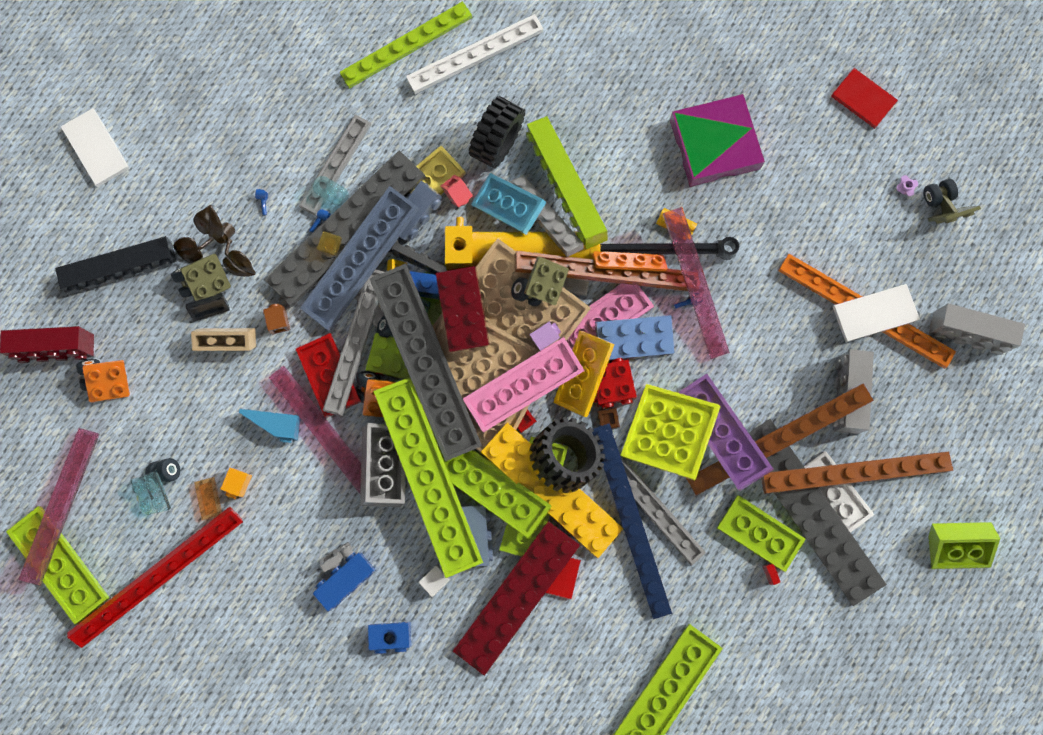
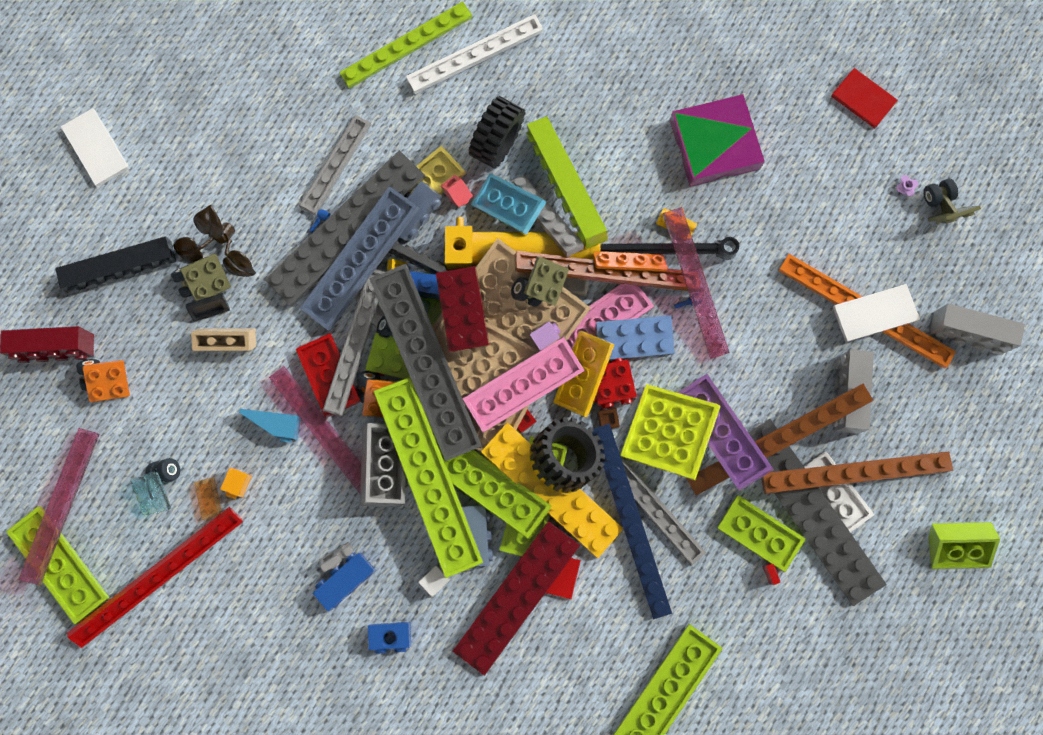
(263, 196): blue hand -> none
(276, 319): dark orange brick -> none
(329, 243): clear yellow plate -> none
(330, 191): clear light blue plate -> none

